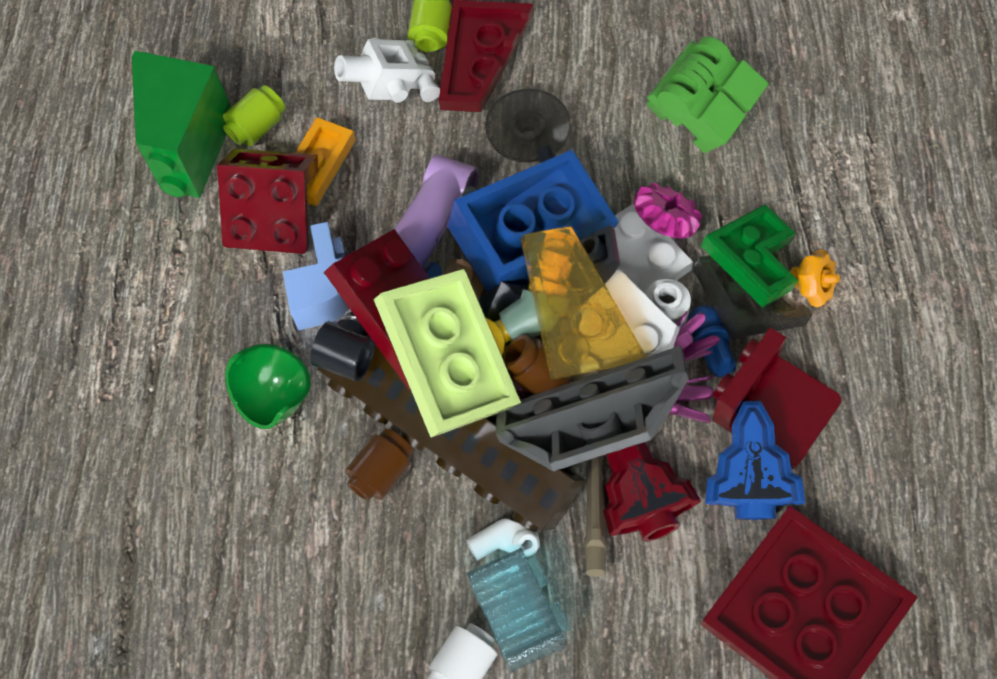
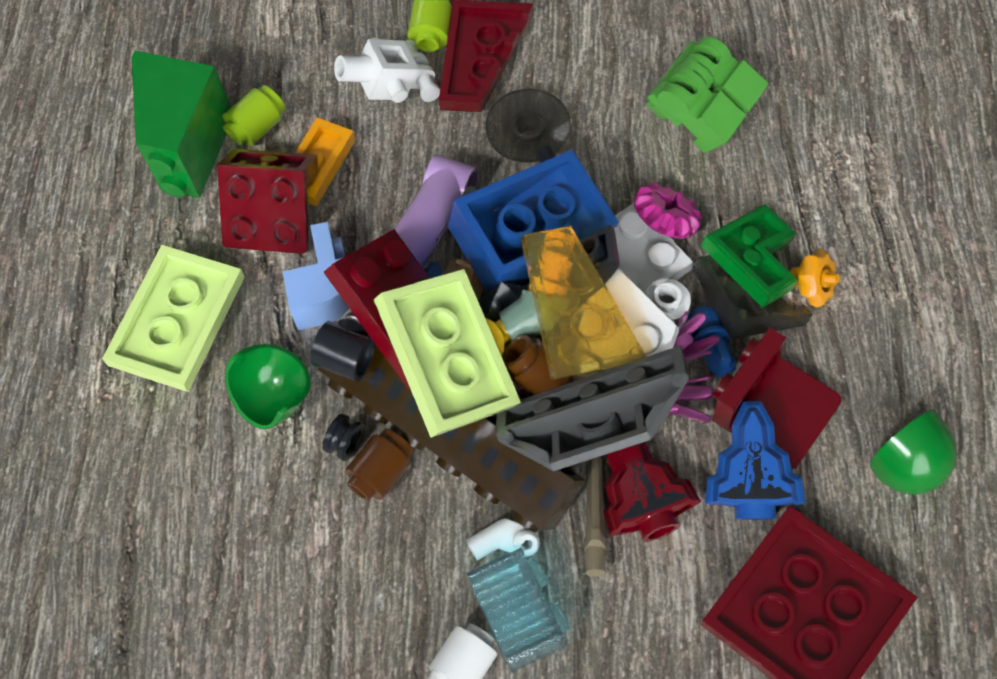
(174, 318): none -> yellowish green plate
(343, 437): none -> black bush
(917, 456): none -> green helmet

